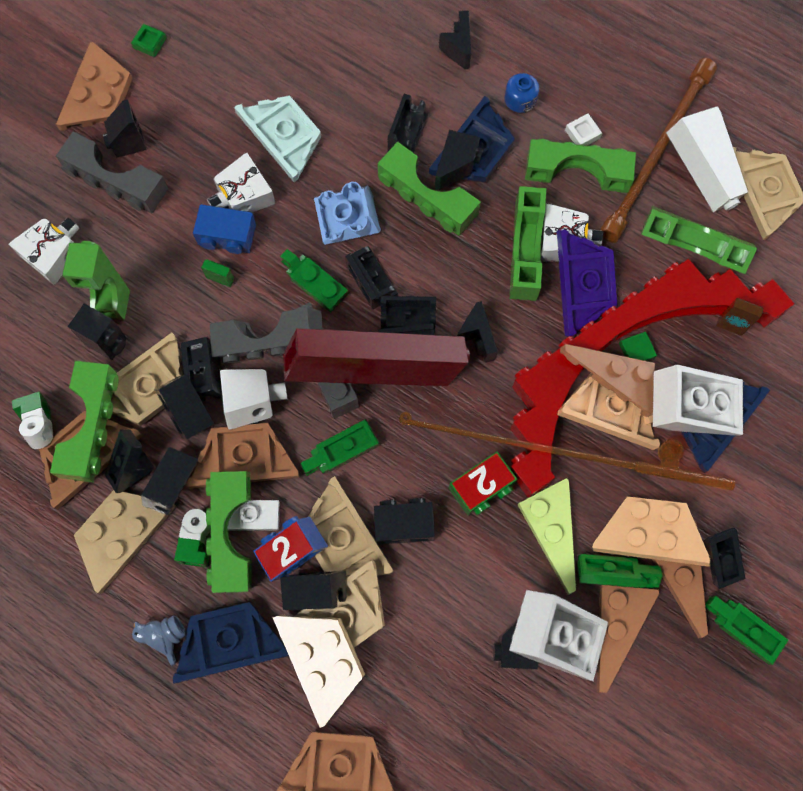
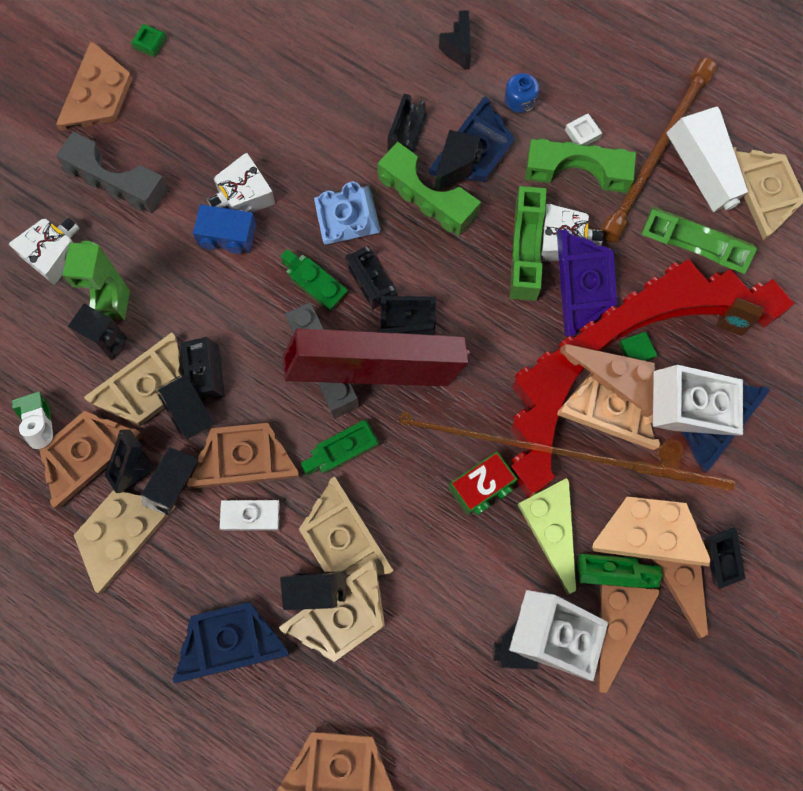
(79, 456): bright green arch -> none
(123, 131): black slope -> none
(161, 635): sand blue animal -> none
(192, 540): leg -> none
(217, 273): green tile -> none
(228, 568): bright green arch -> none
(236, 339): dark grey arch -> none
(248, 396): white torso -> none
(283, 132): light aqua wing -> none
(290, 548): brick -> none
(321, 660): wing -> none
(404, 522): black brick -> none
(478, 327): black slope -> none
(747, 629): green hinge -> none

